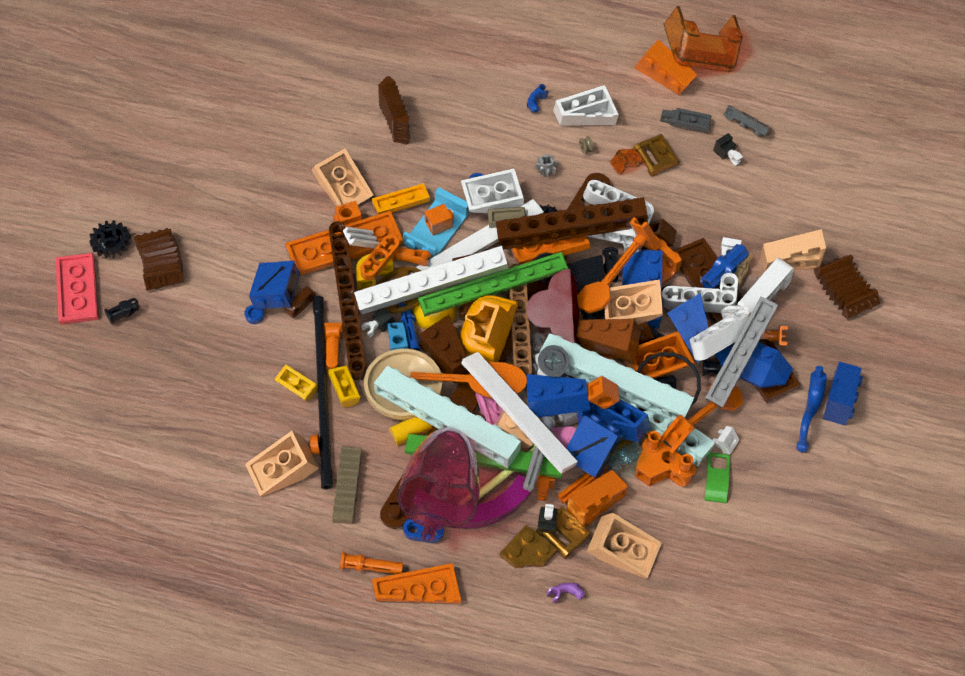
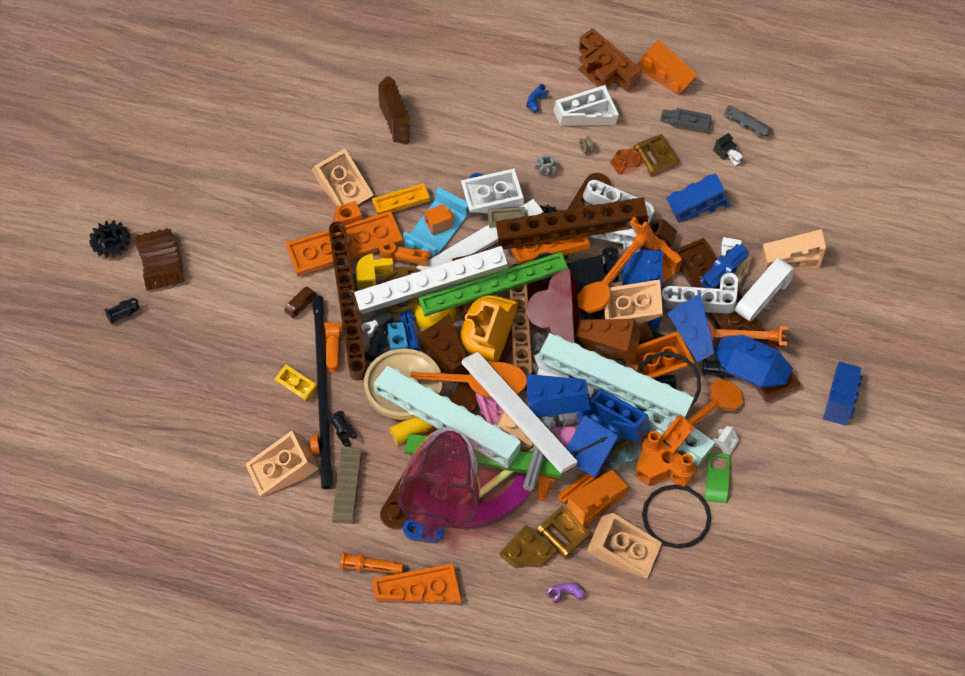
(76, 288): coral tile -> none
(253, 315): blue tile -> none
(274, 284): blue brick -> none
(343, 428): none -> black piece
(344, 386): yellow brick -> none
(360, 237): white tile -> none
(377, 344): none -> black piece
(379, 265): orange beam -> none
(547, 367): black gear -> none
(548, 519): pearl dark grey piece -> none
(603, 392): orange brick -> none
(605, 63): none -> dark orange piece
(681, 488): none -> black piece
(698, 198): none -> blue wedge
(701, 49): clear orange windscreen -> none
(720, 334): white beam -> none
(741, 352): light grey plate -> none
(814, 400): blue animal -> none
(846, 286): reddish brown piece -> none

